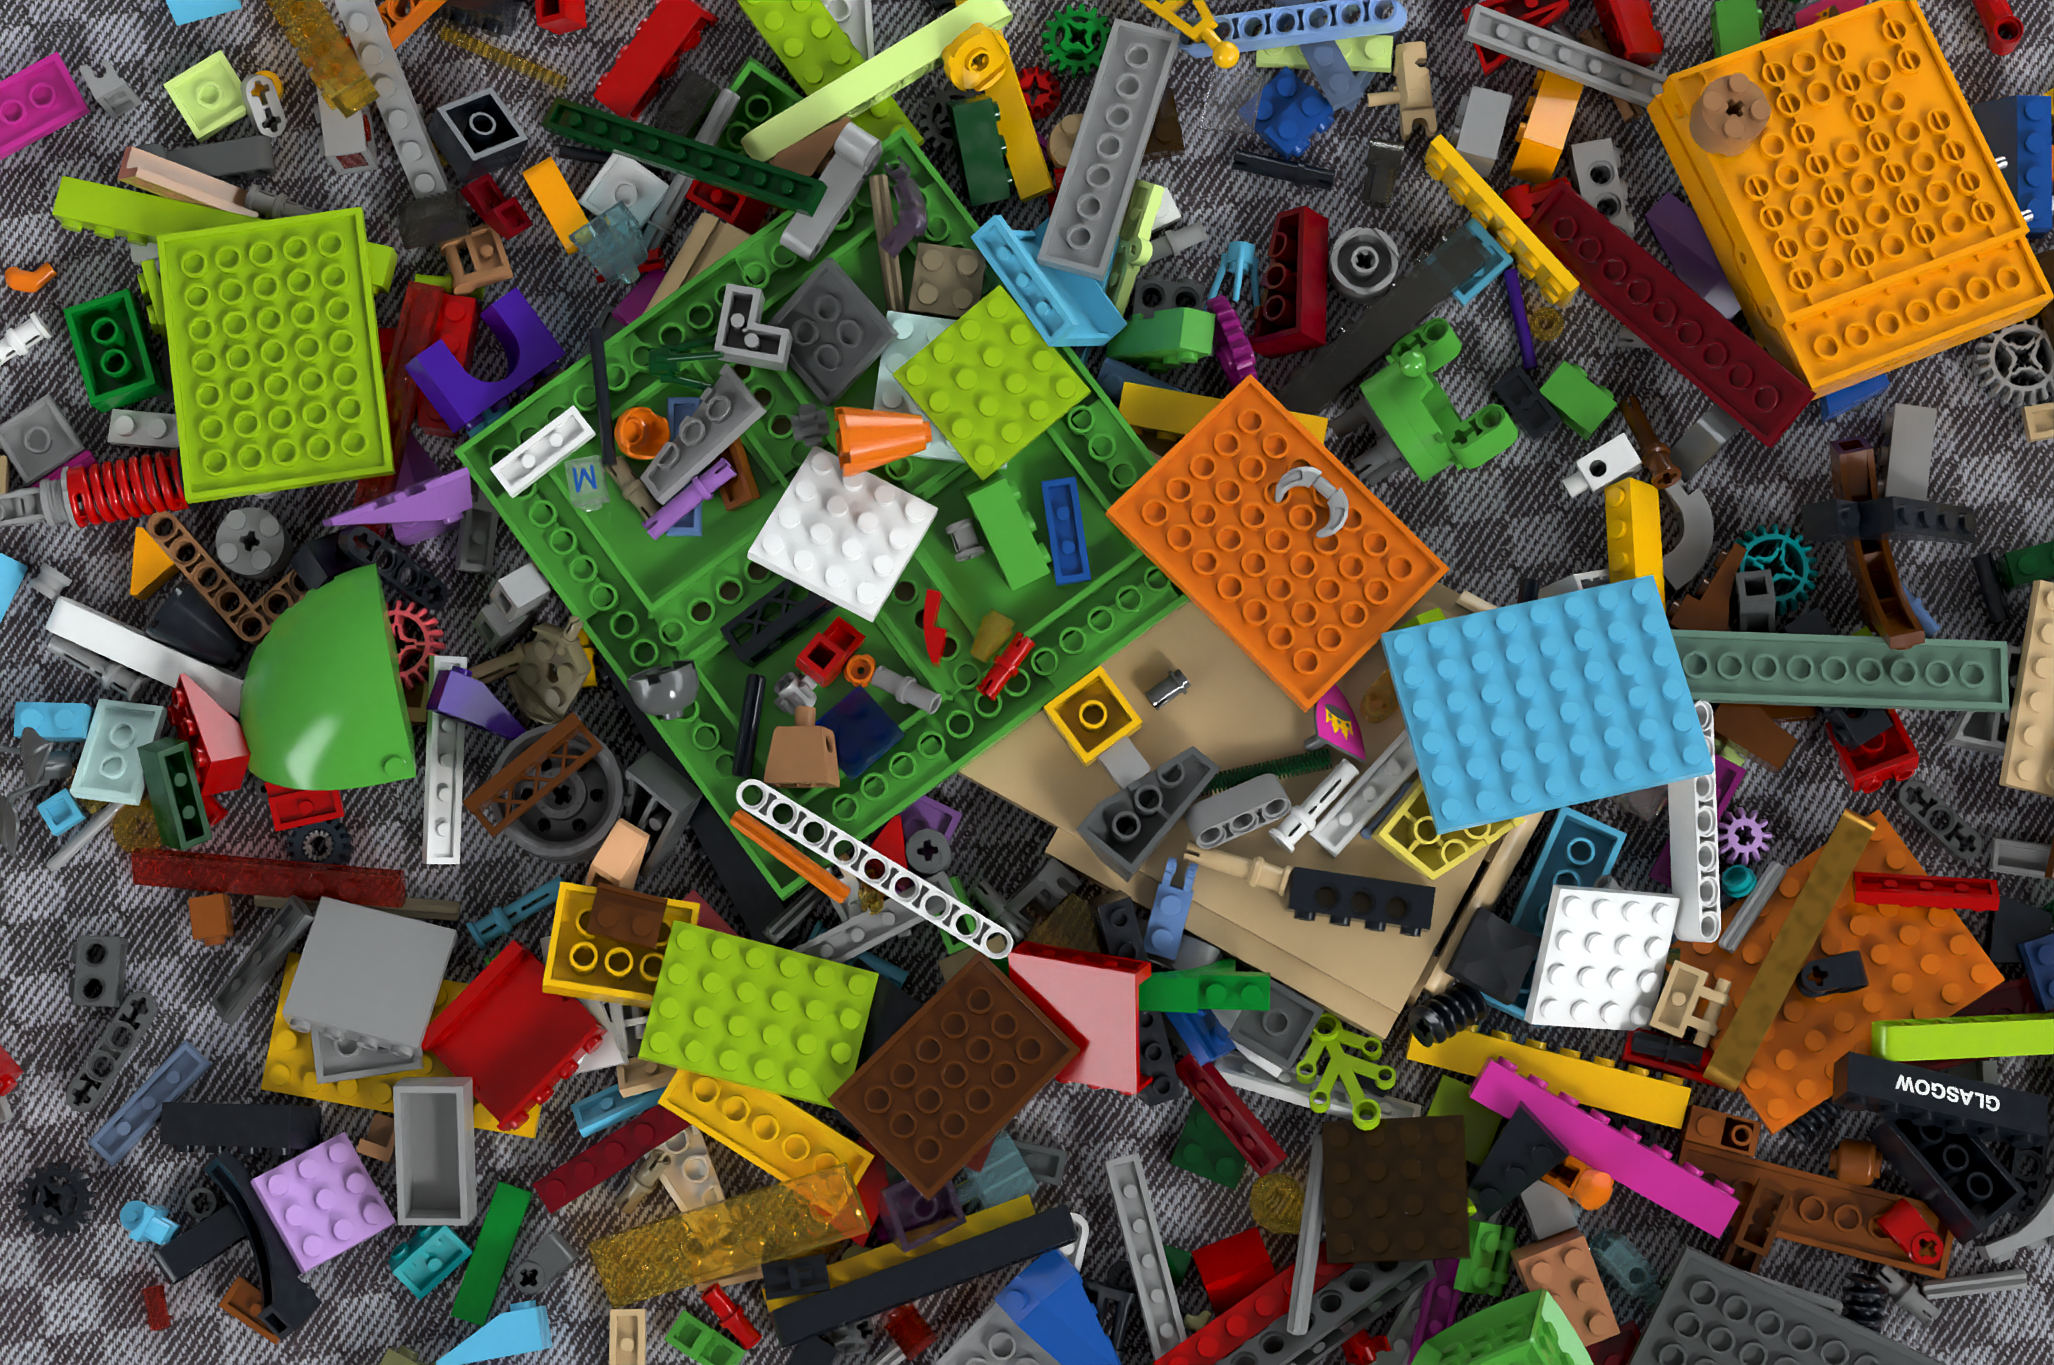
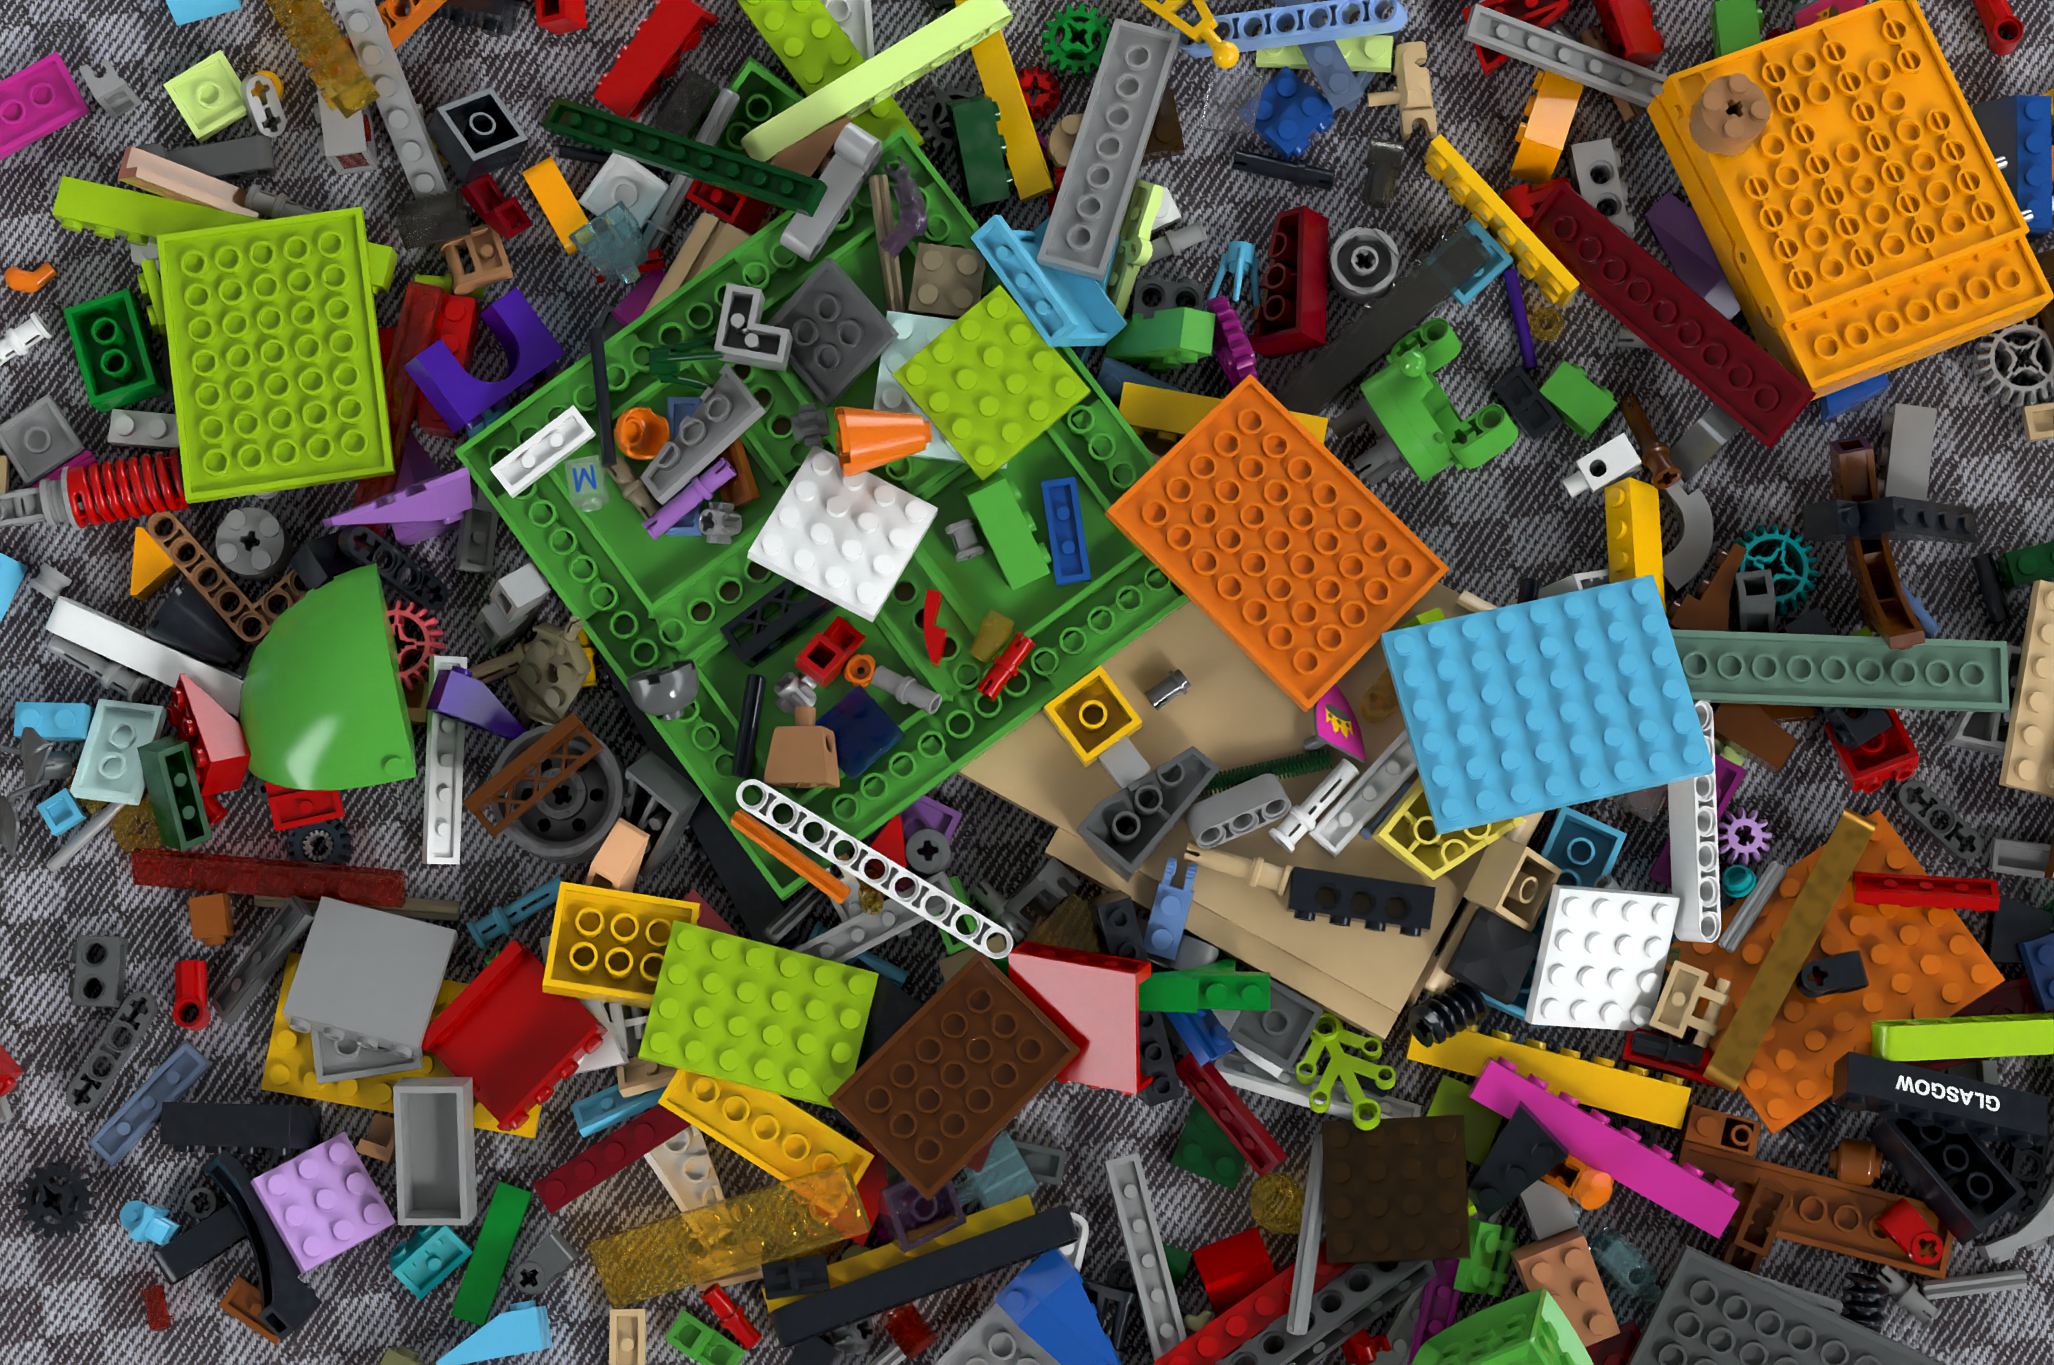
(191, 990): none -> red piece
(504, 58): clear yellow bar -> none
(626, 916): reddish brown plate -> none
(642, 1181): dark tan pin -> none
(720, 522): none -> light grey gear
(965, 47): yellow plate -> none
(1309, 476): light grey piece -> none
(1481, 127): light grey brick -> none
(1512, 883): none -> tan brick

